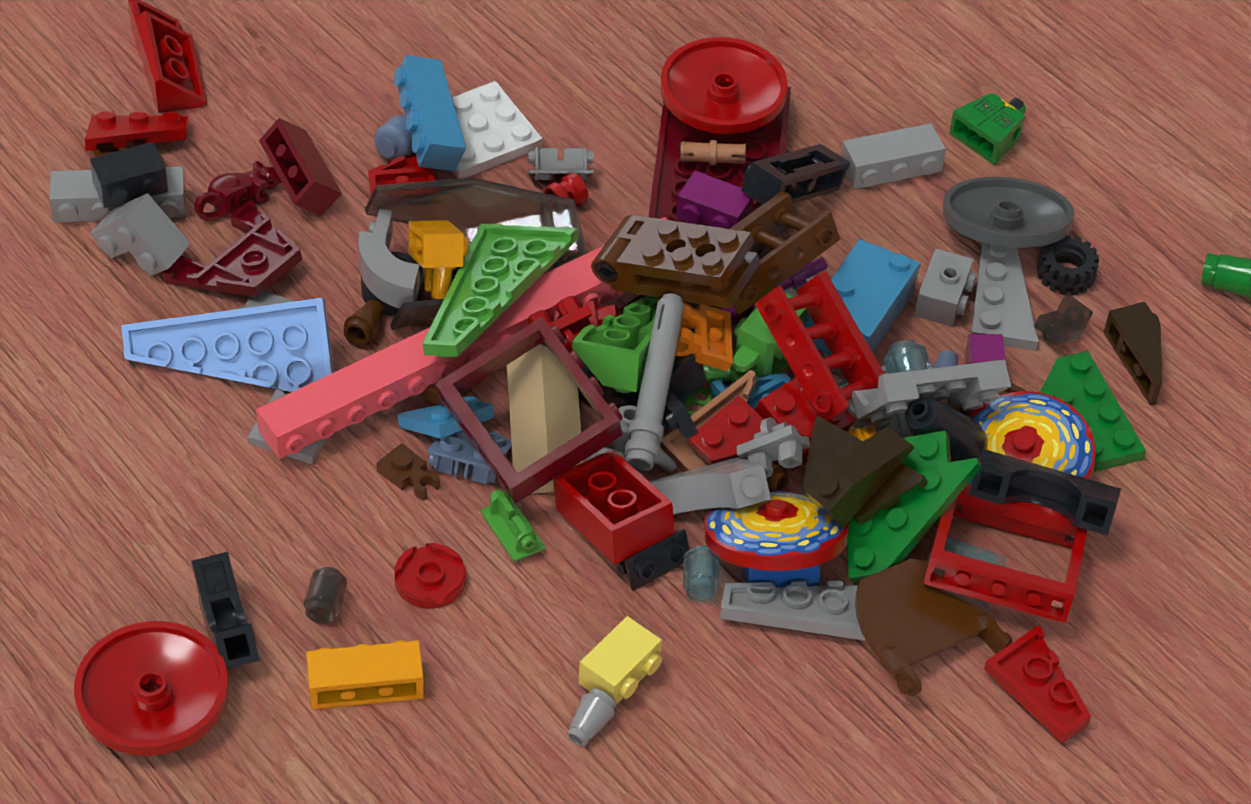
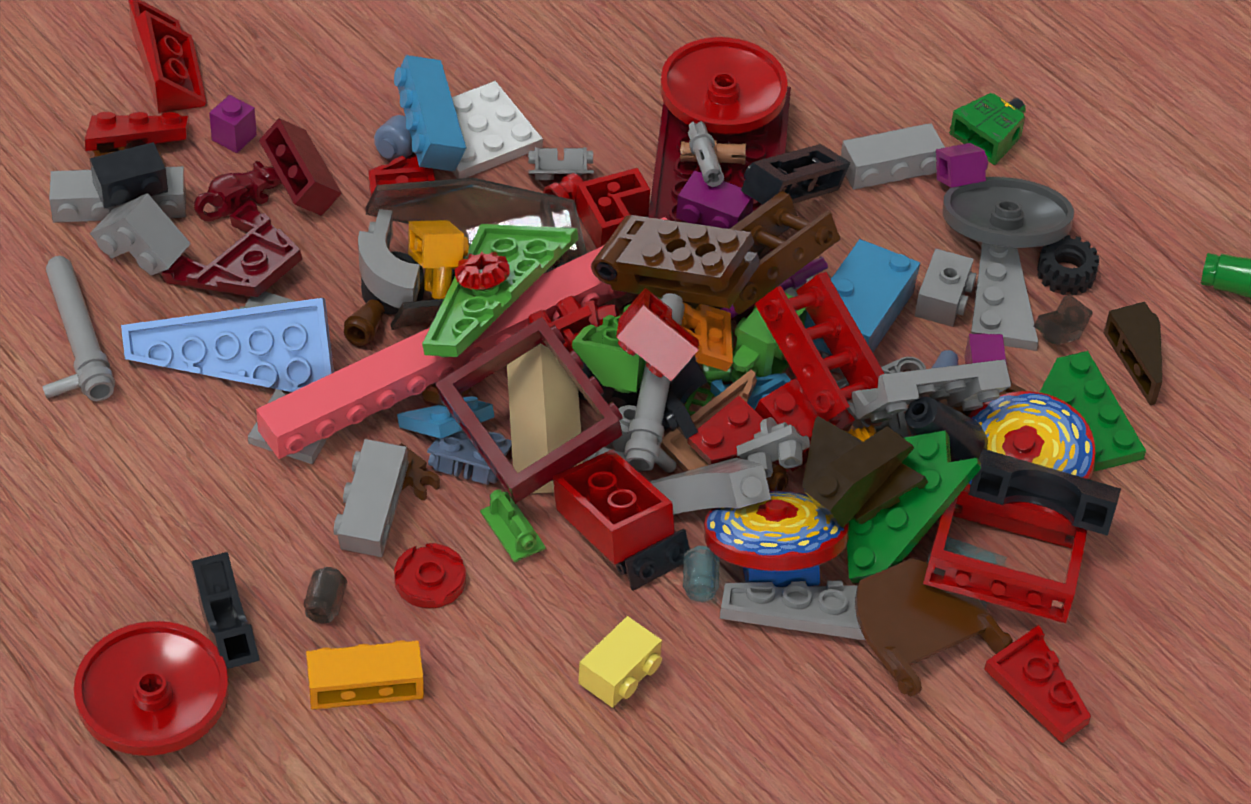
(90, 363): none -> light grey cylinder
(233, 123): none -> magenta brick
(371, 497): none -> light grey brick
(494, 271): none -> red gear
(591, 716): light grey cone -> none
(608, 200): none -> red brick
(653, 335): none -> brick
(702, 146): none -> light grey axle
(906, 356): clear light blue head -> none
(961, 165): none -> magenta brick

